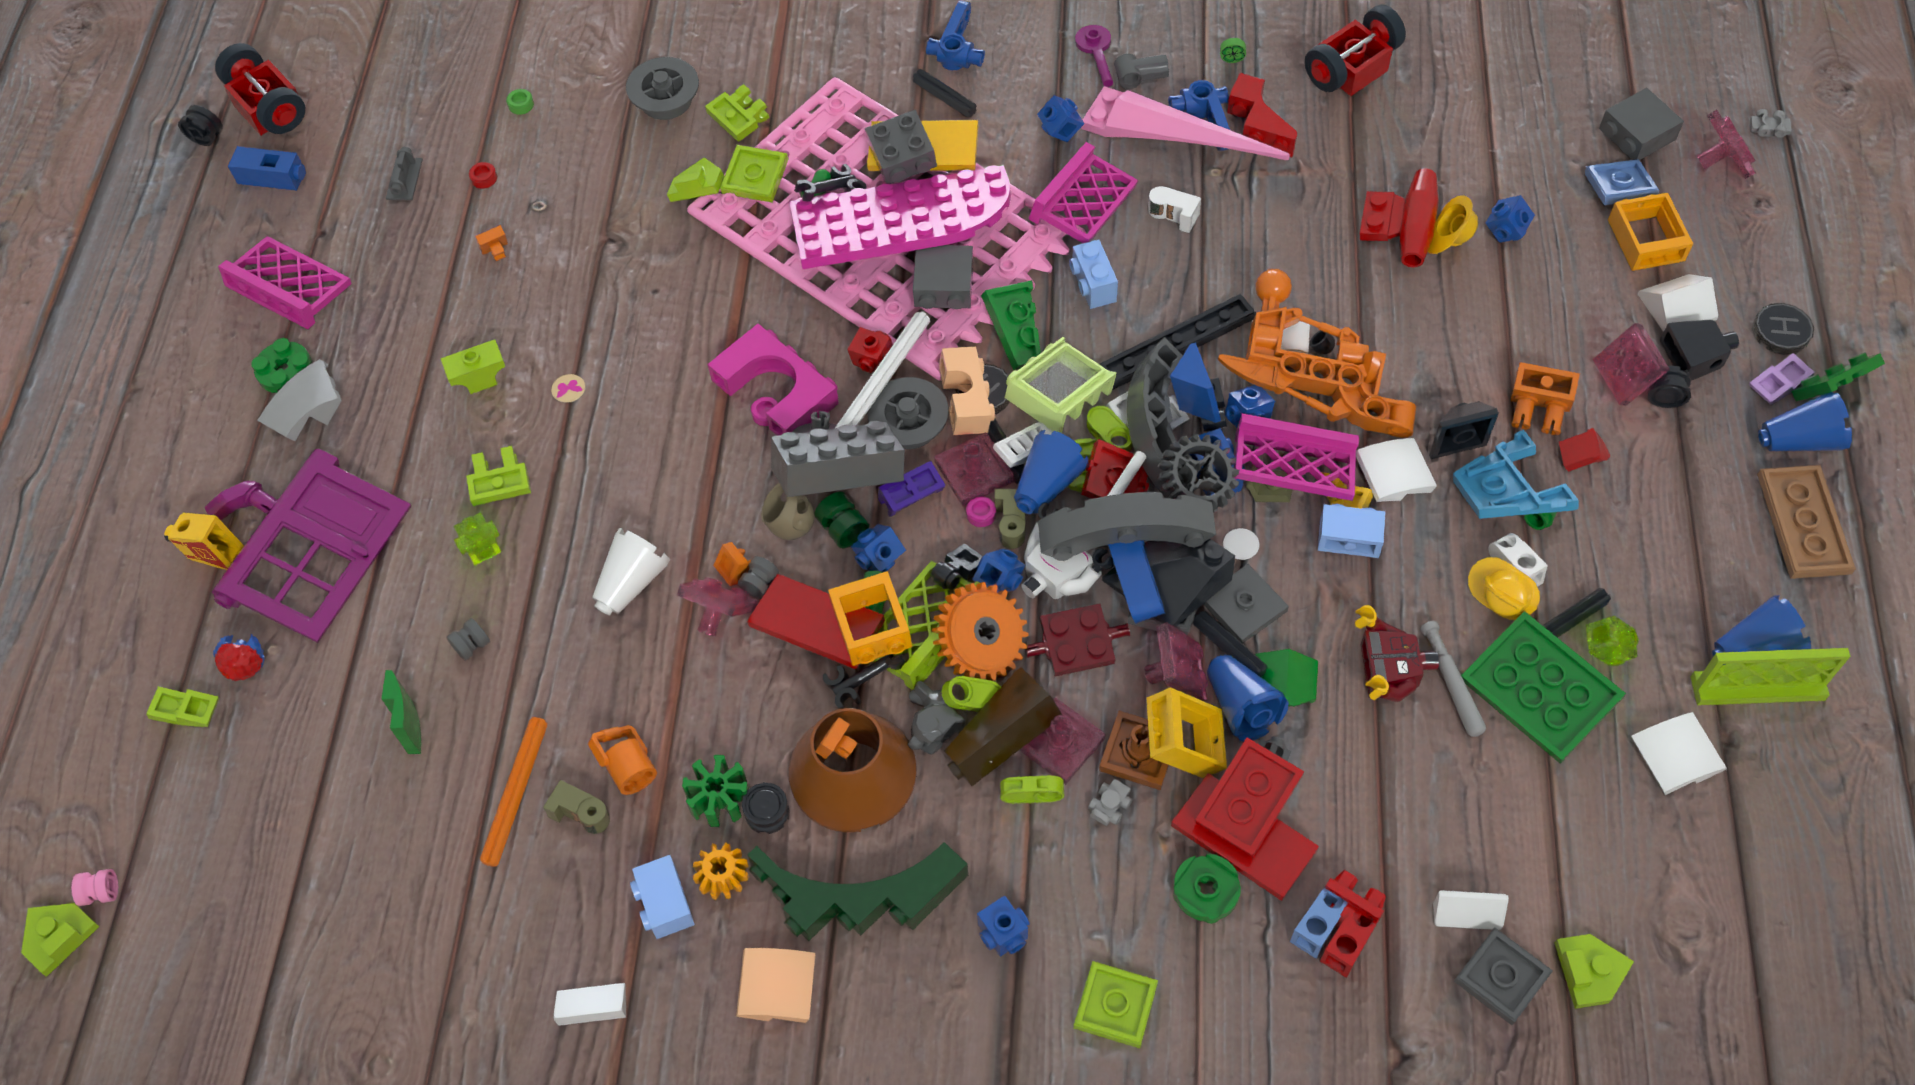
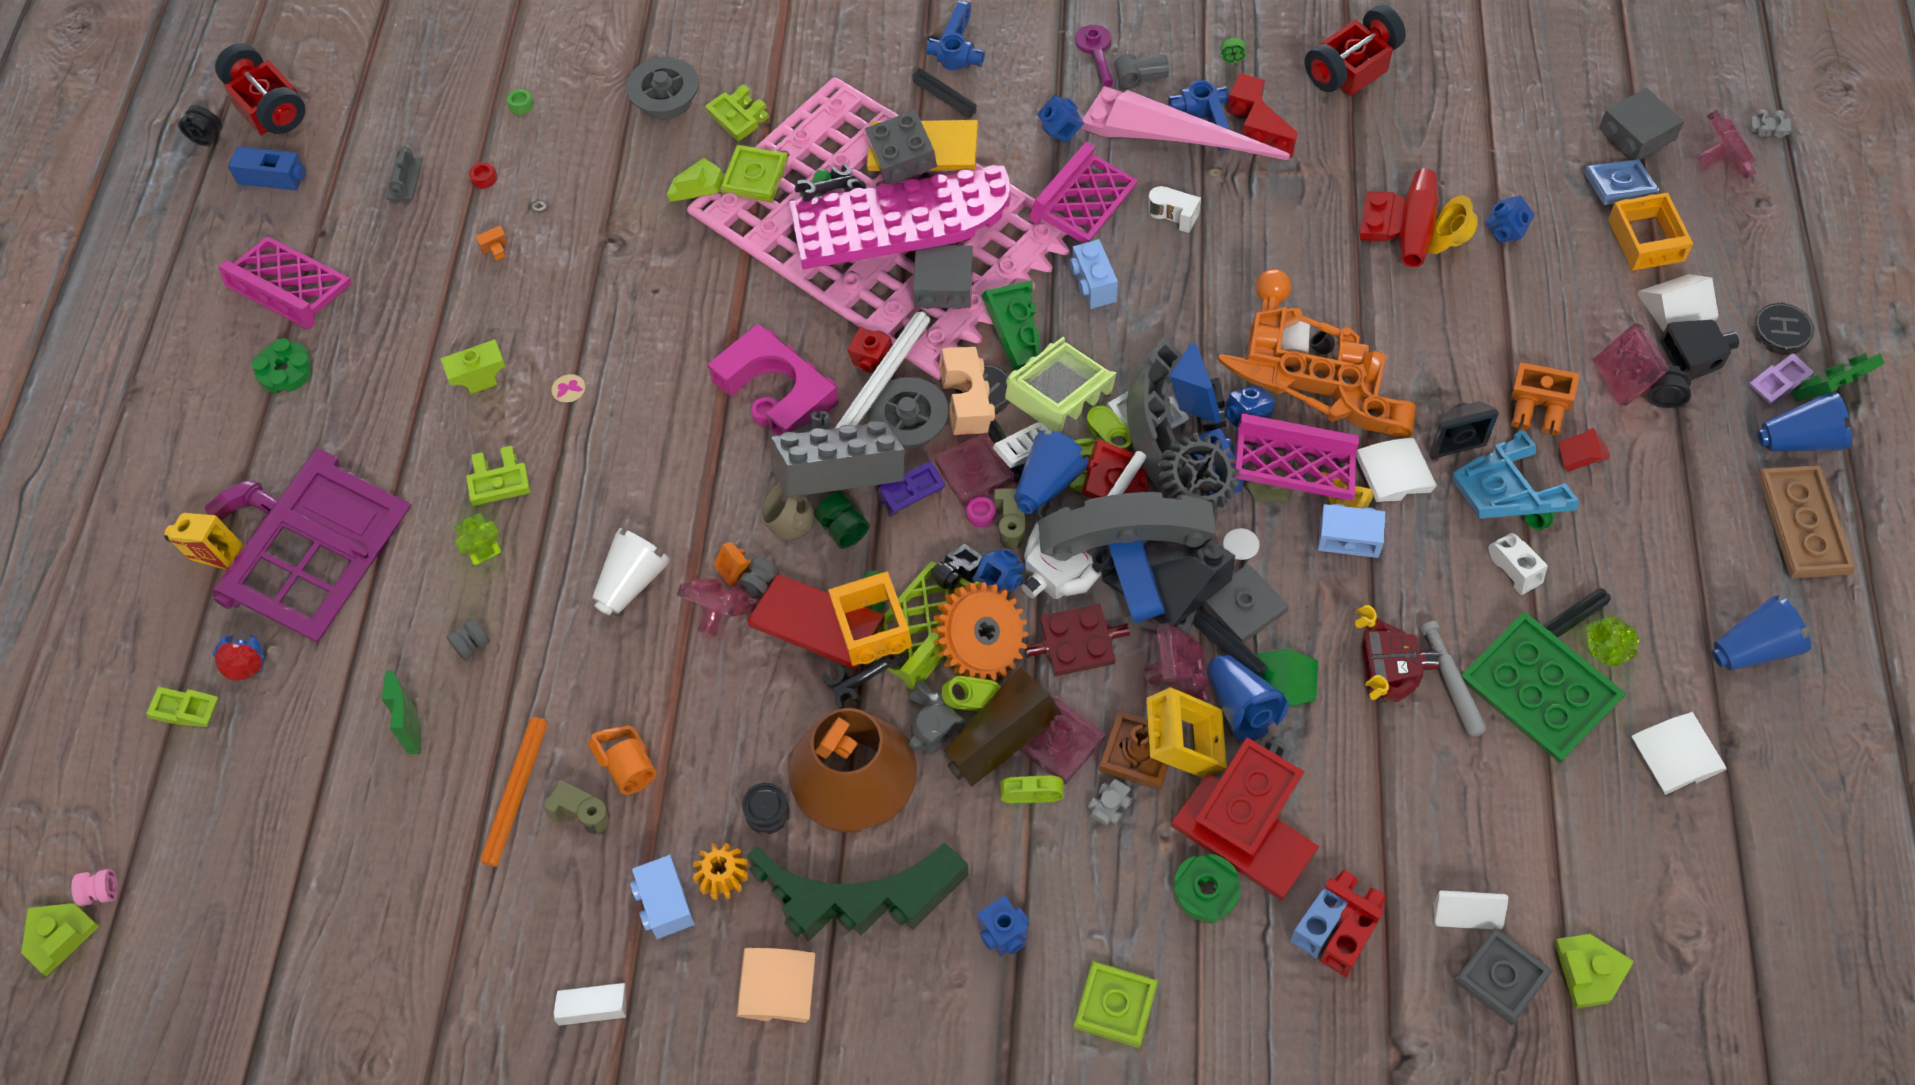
(304, 395): light grey slope -> none
(702, 794): green gear -> none
(877, 548): blue brick -> none
(1197, 329): black tile -> none
(1503, 588): yellow piece -> none
(1768, 676): lime fence -> none

